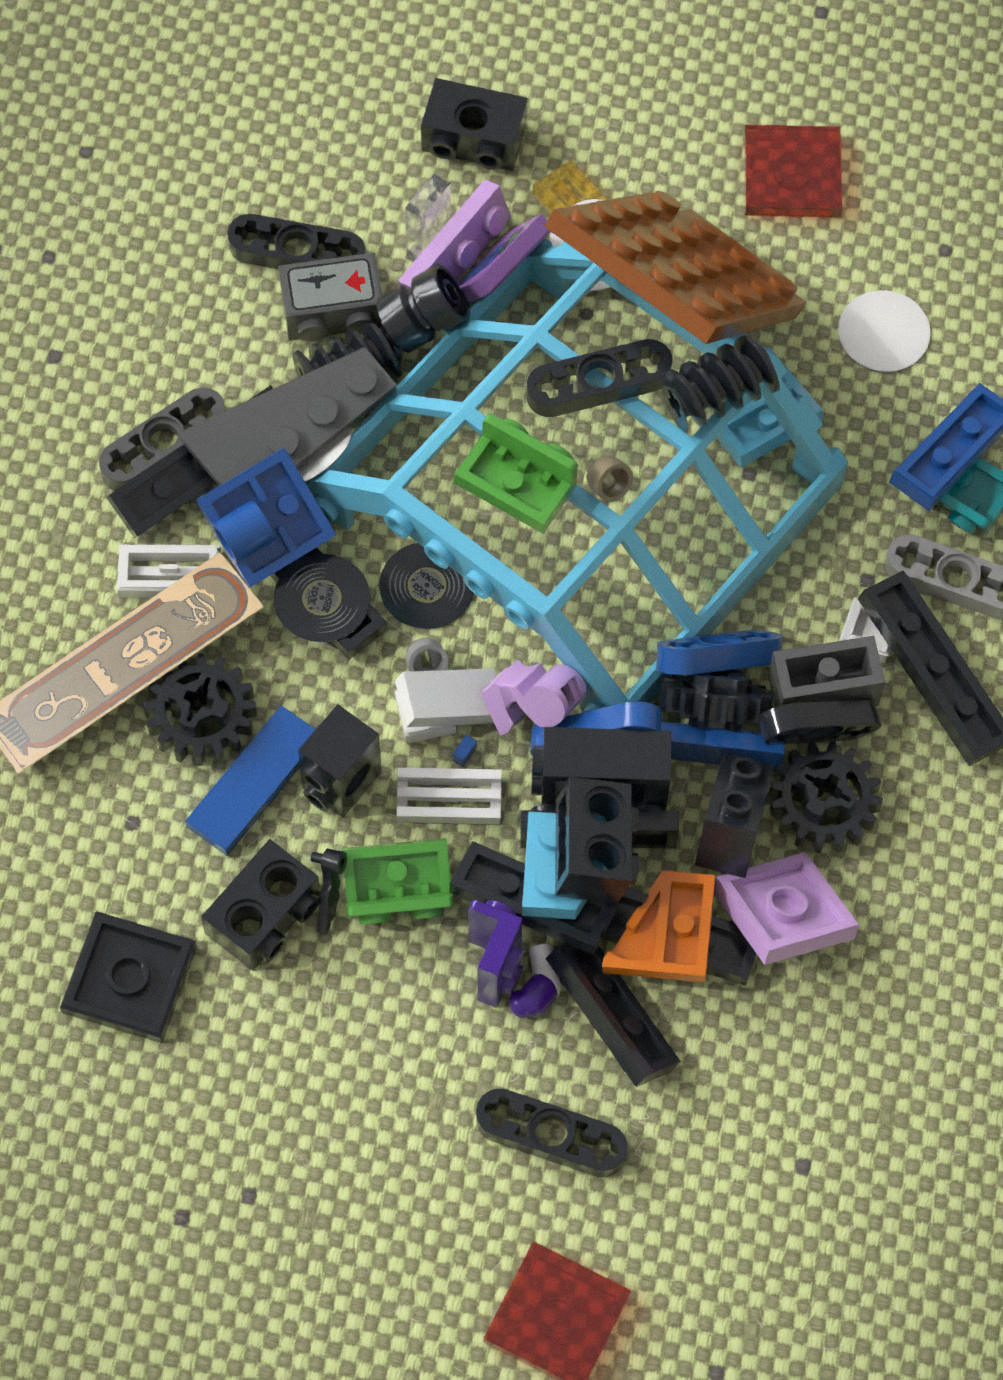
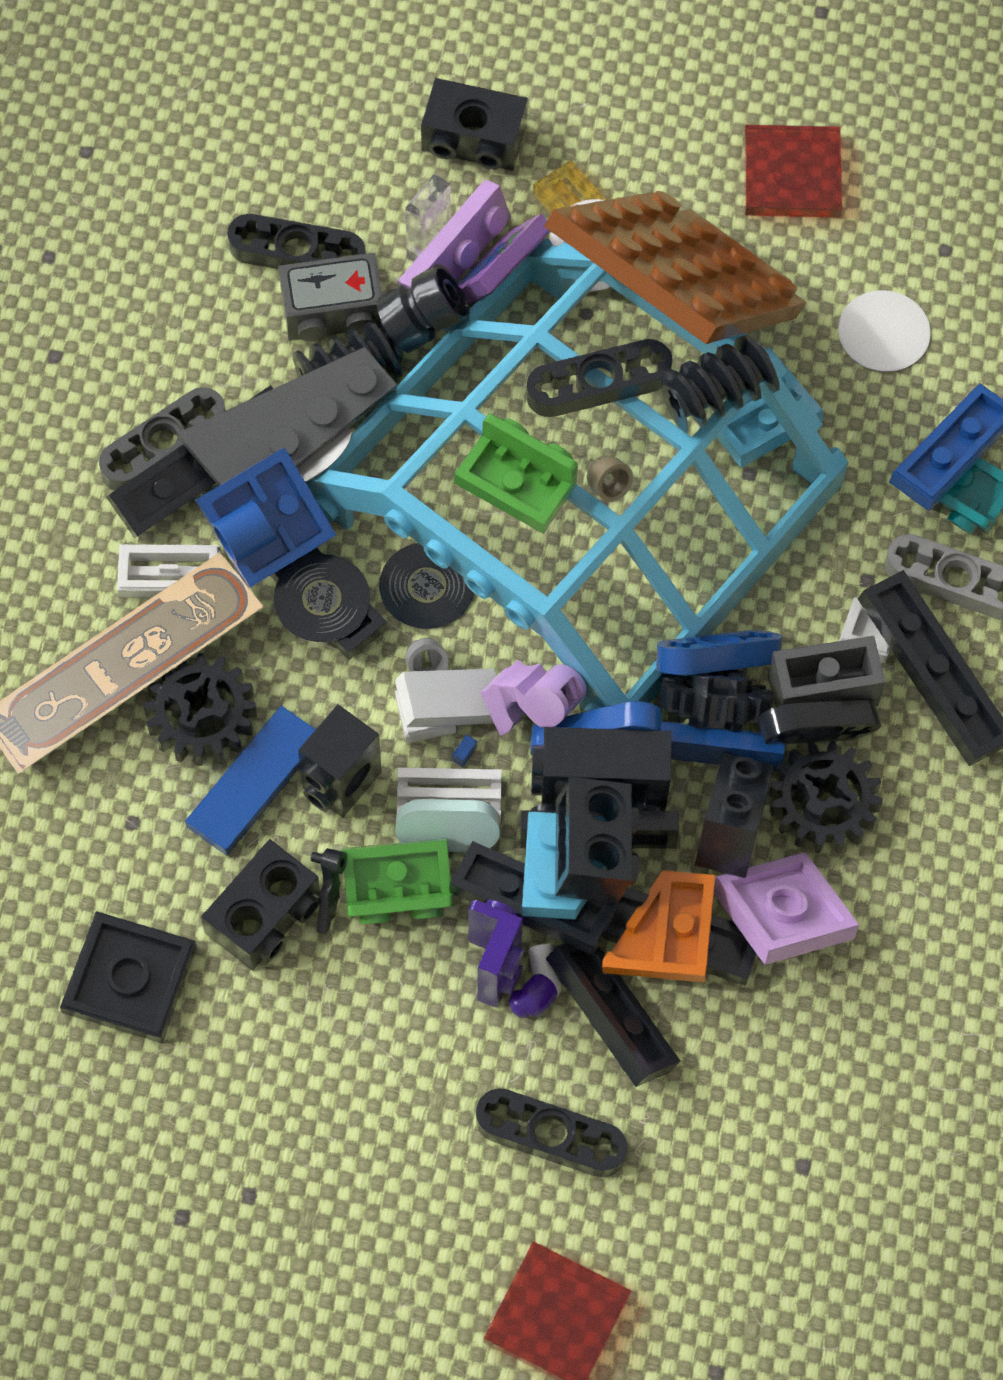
(450, 819): none -> light aqua tile

